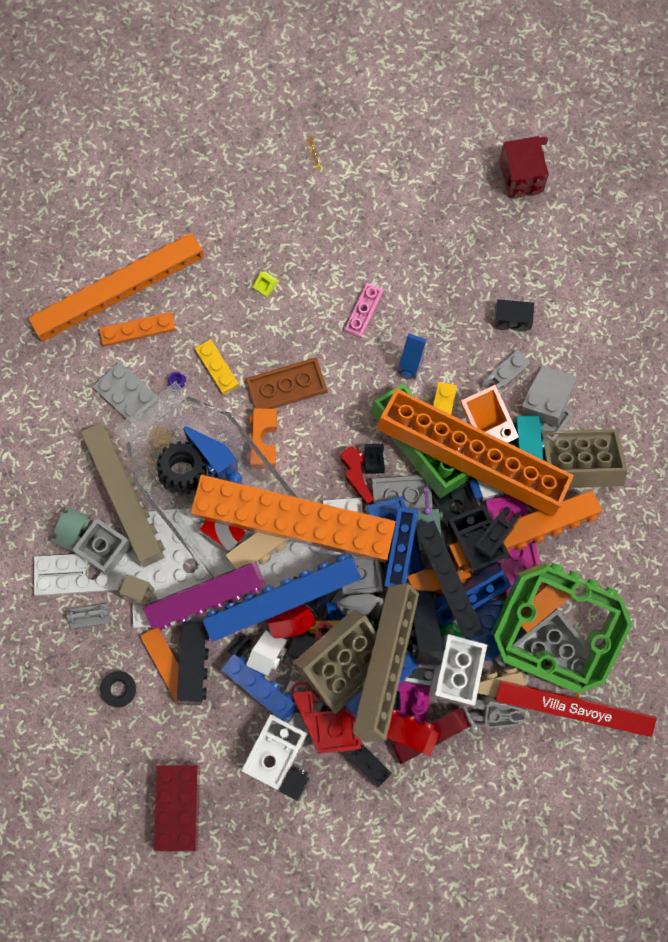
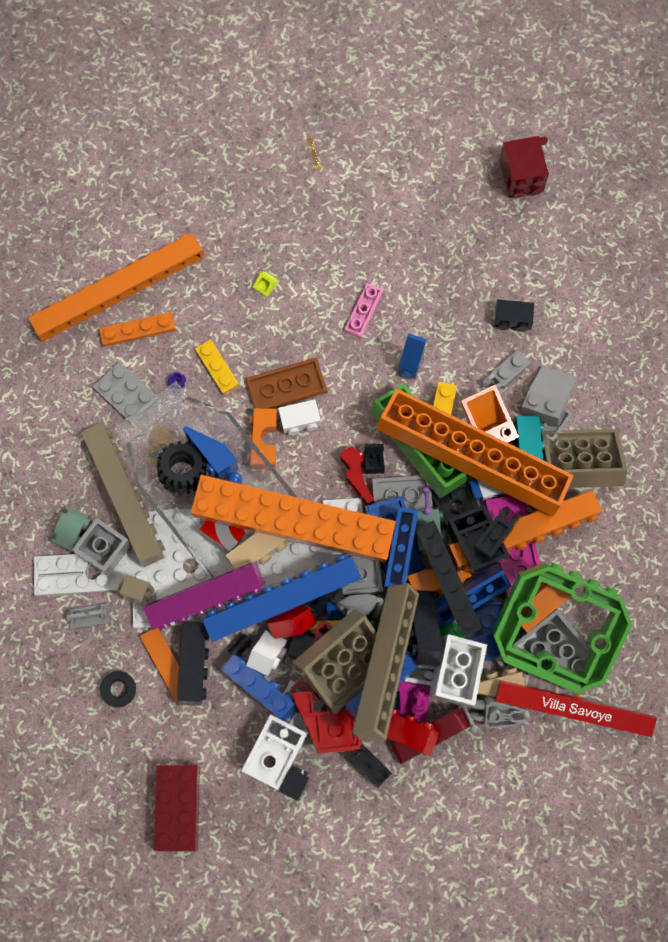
(300, 417): none -> white piece

